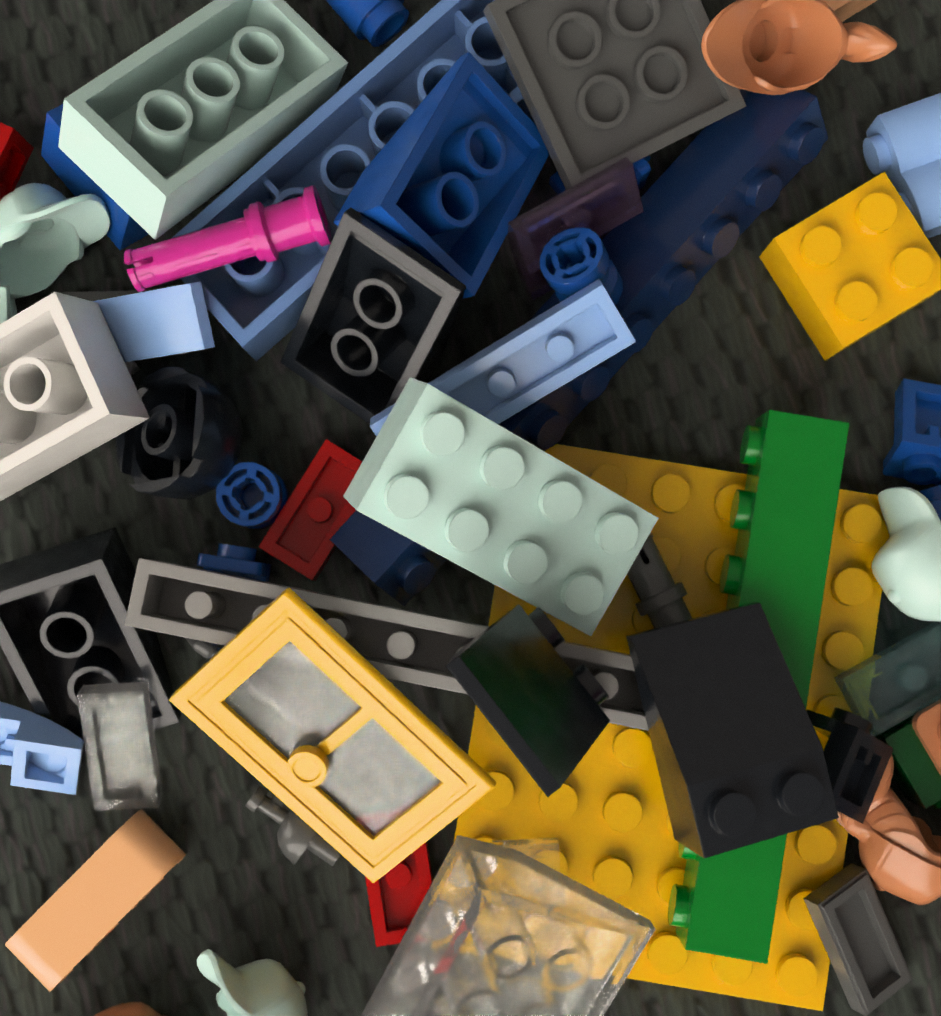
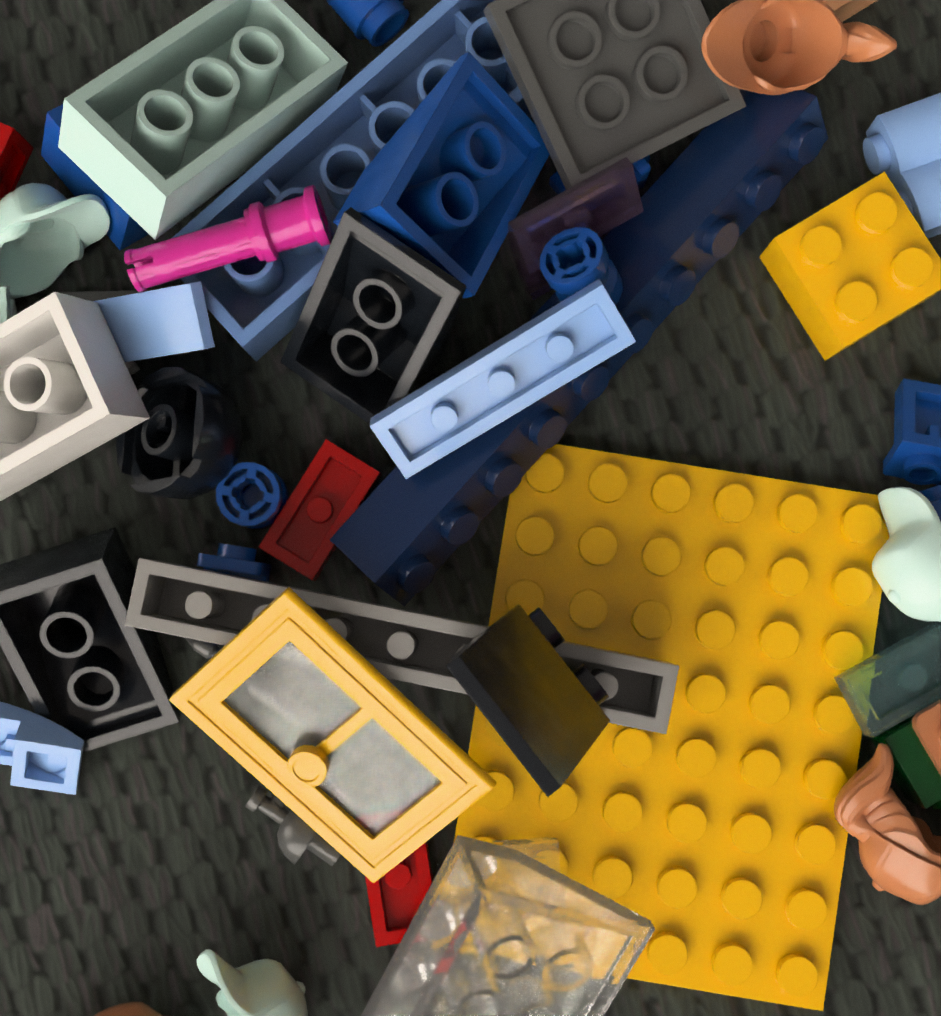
(95, 899): light nougat beam -> none
(120, 745): clear tile -> none
(499, 506): light aqua brick -> none
(656, 589): dark grey pin -> none
(729, 732): black slope -> none
(783, 564): green brick -> none
(852, 759): black bracket -> none
(858, 938): dark grey tile -> none

